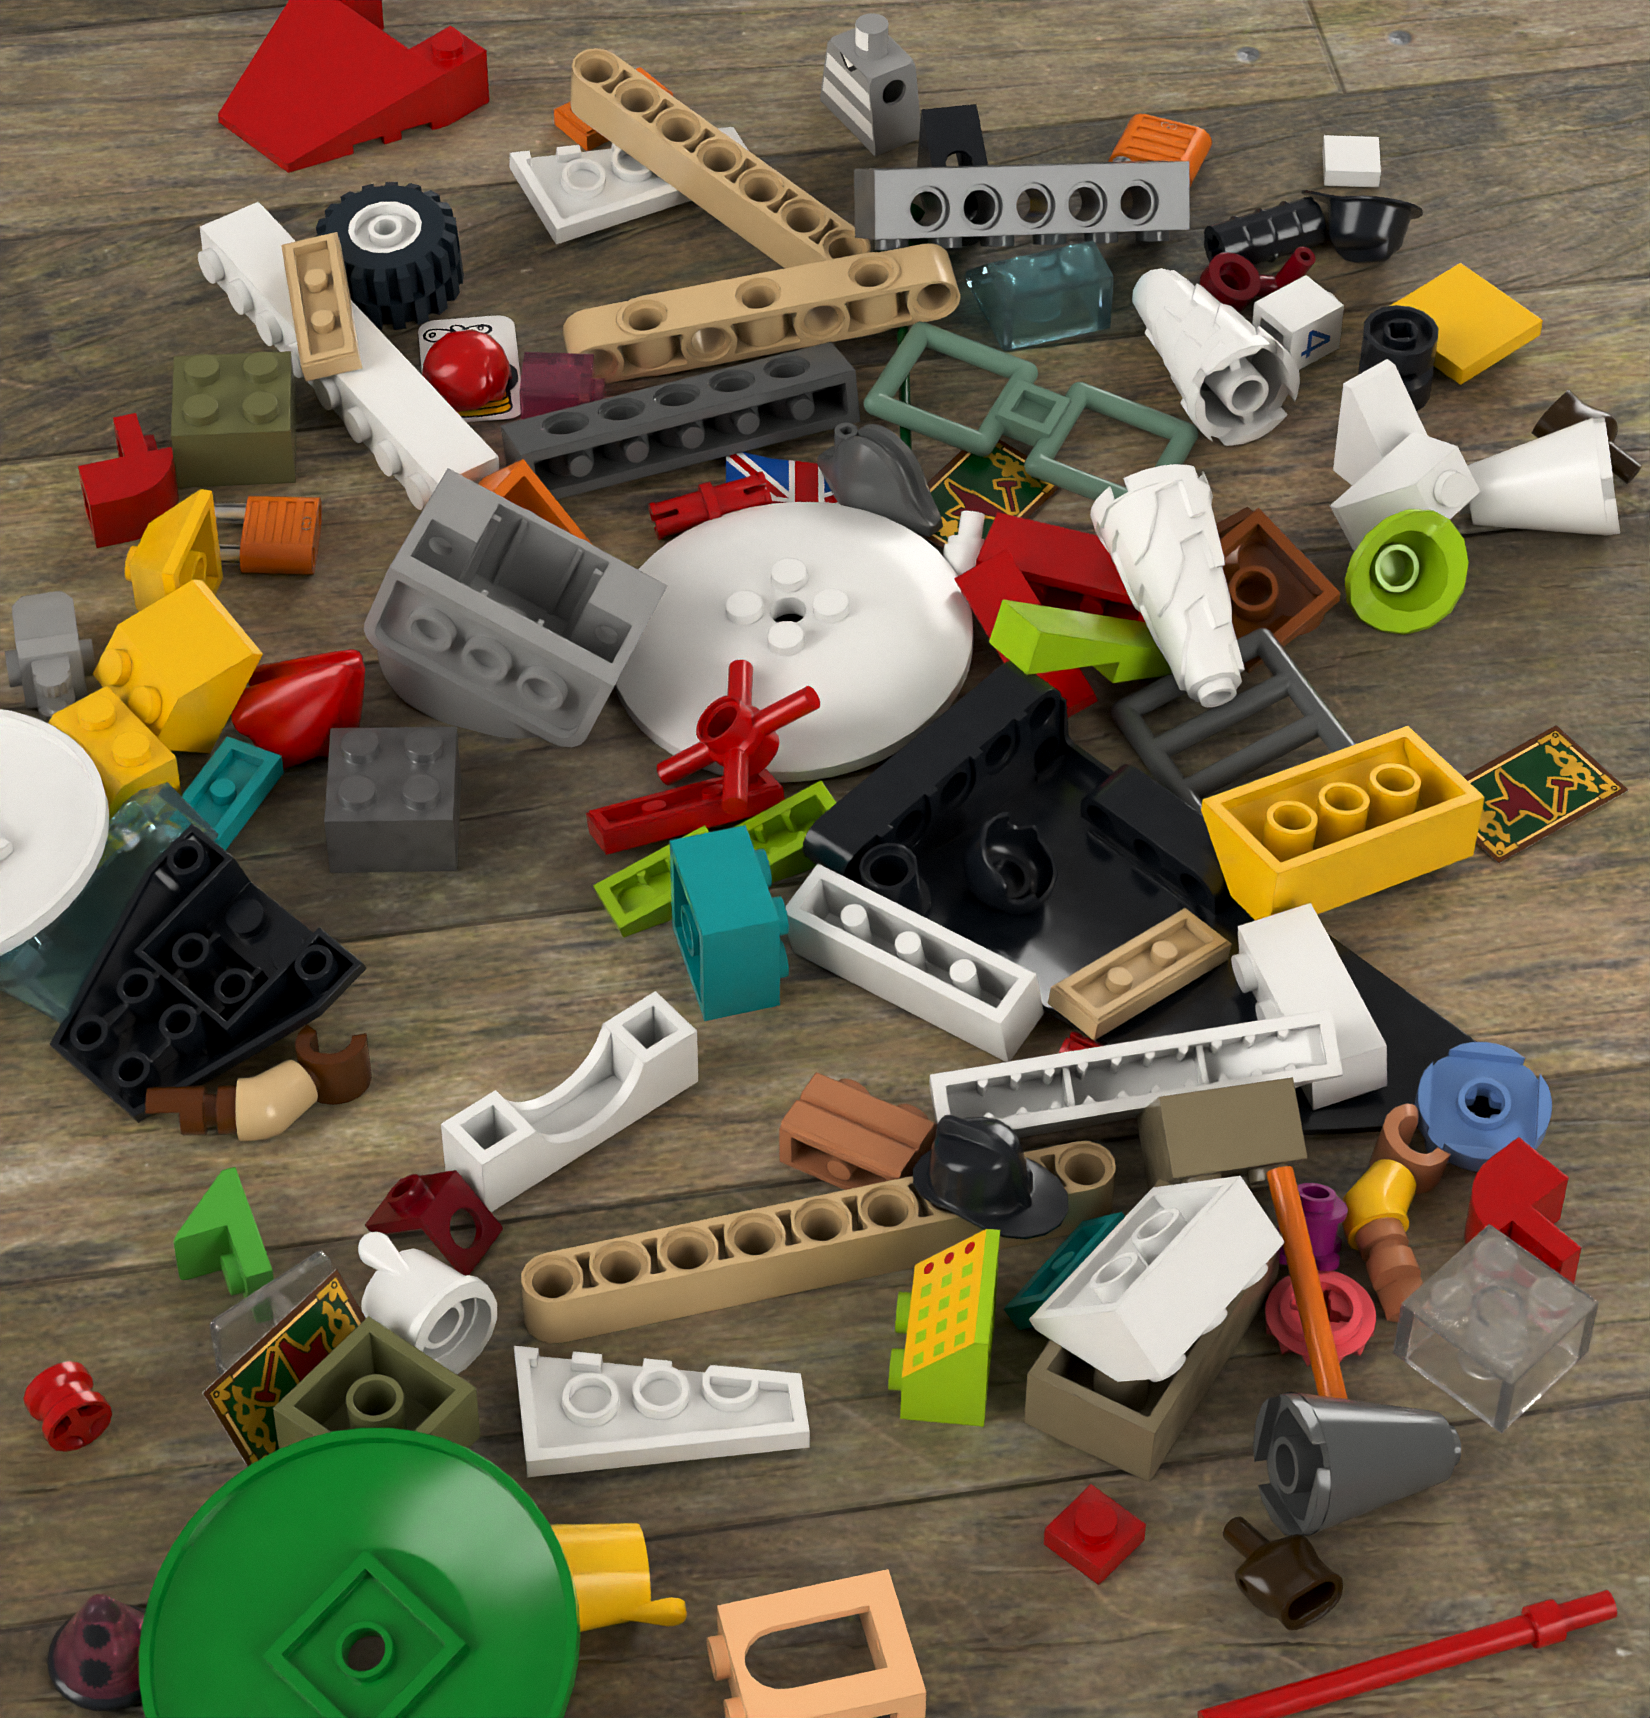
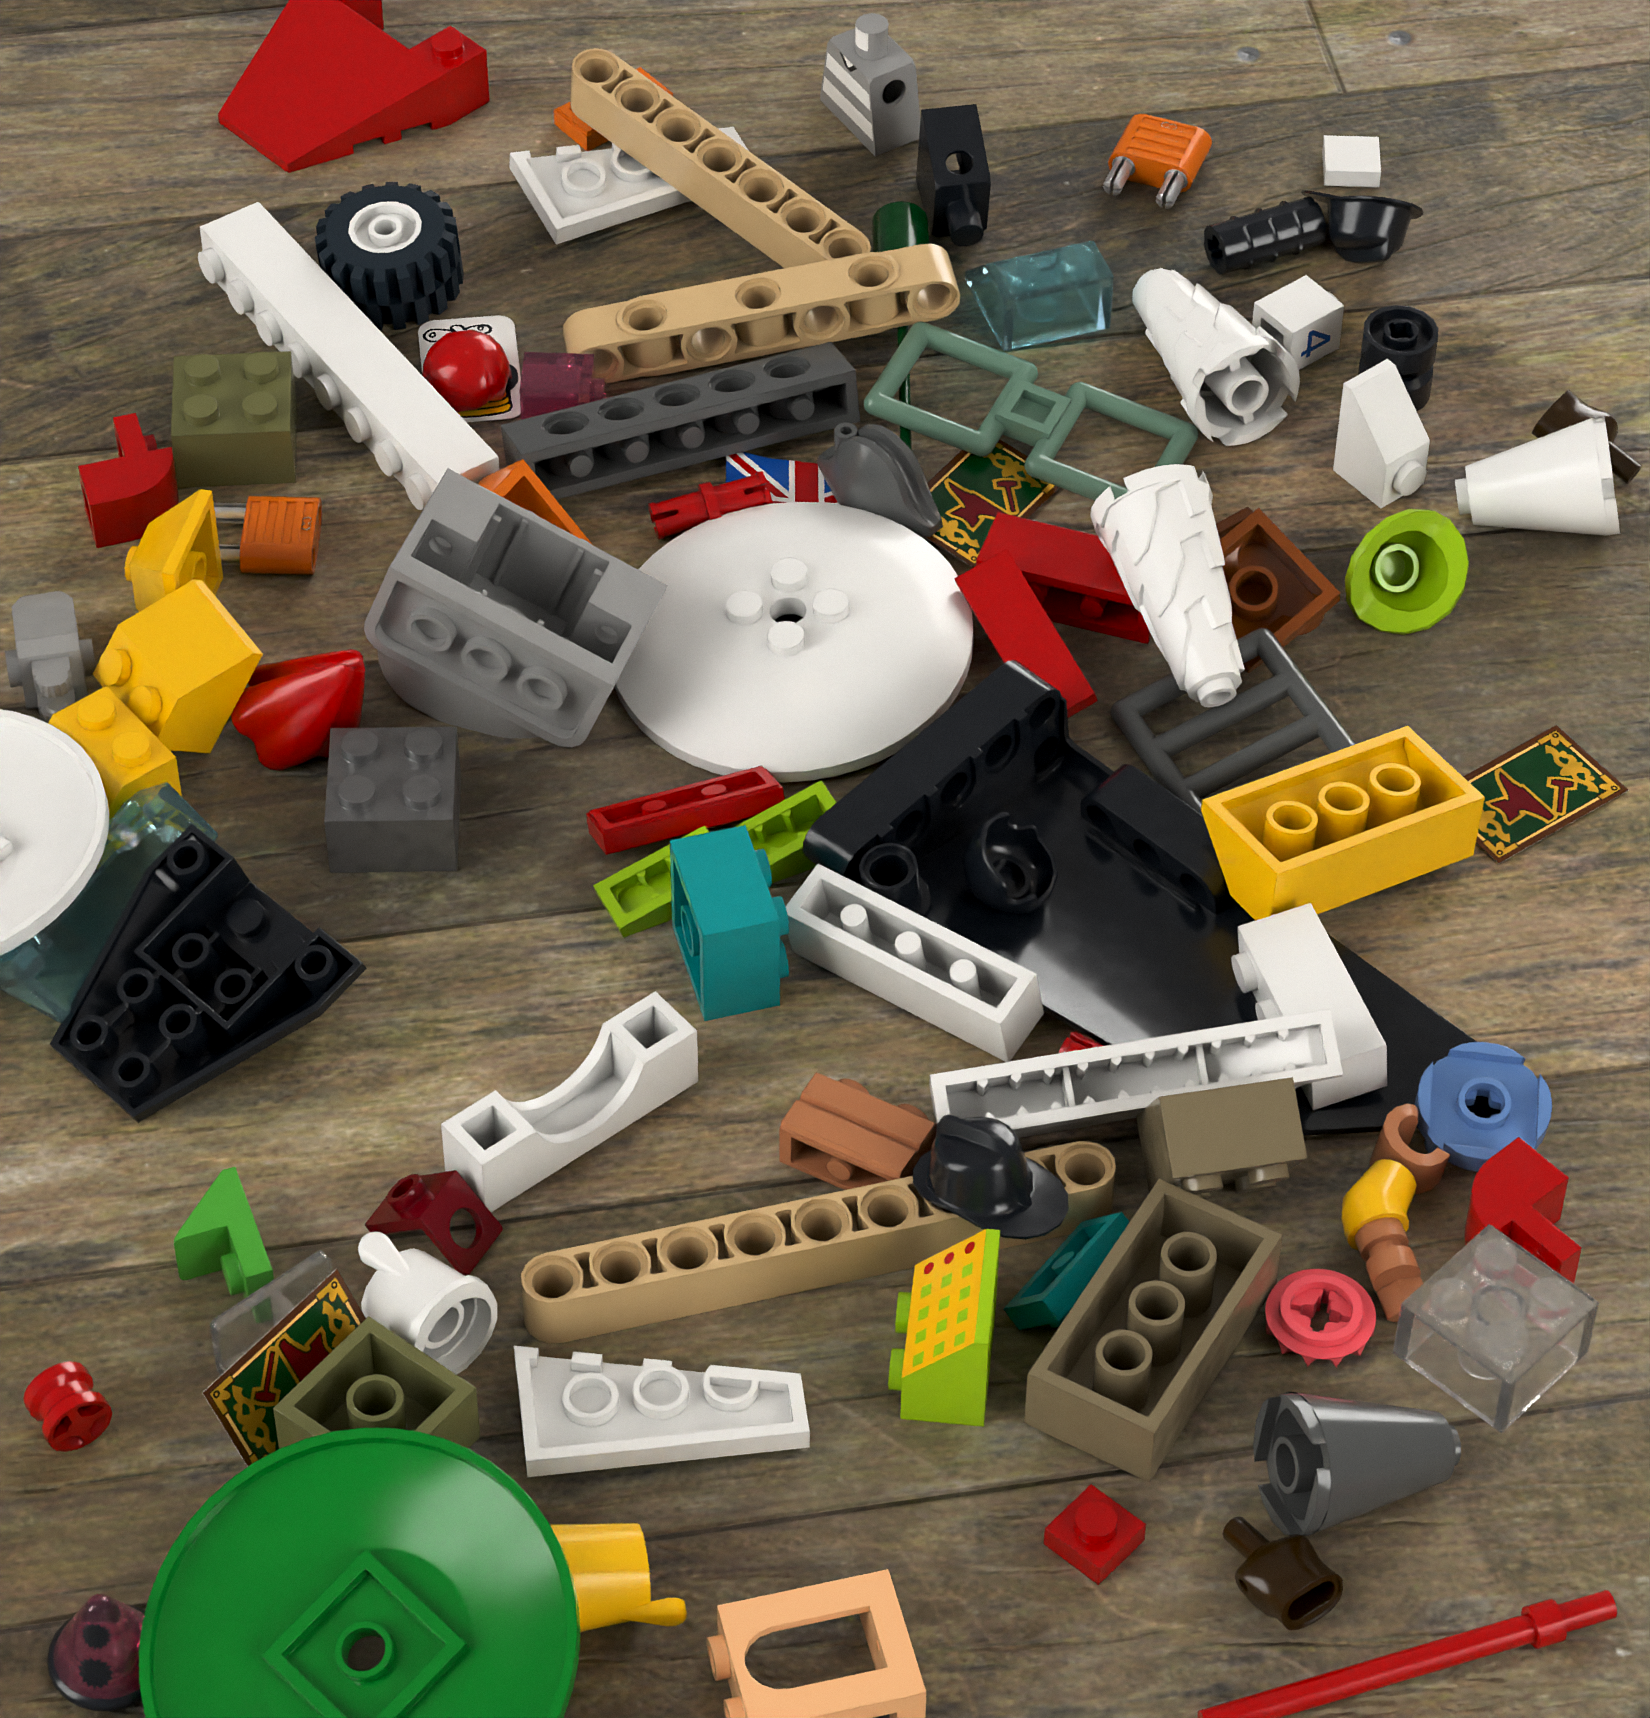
(233, 786): teal plate -> none
(274, 1099): reddish brown piece -> none
(321, 306): tan tile -> none
(738, 736): red bar -> none
(886, 195): brick -> none
(965, 547): white cylinder -> none
(1062, 639): lime slope -> none
(1139, 973): tan tile -> none
(1161, 1279): white slope -> none
(1236, 280): dark red plate -> none
(1306, 1283): orange bar -> none
(1322, 1215): magenta brick -> none
(1412, 476): white slope -> none
(1473, 320): yellow tile -> none

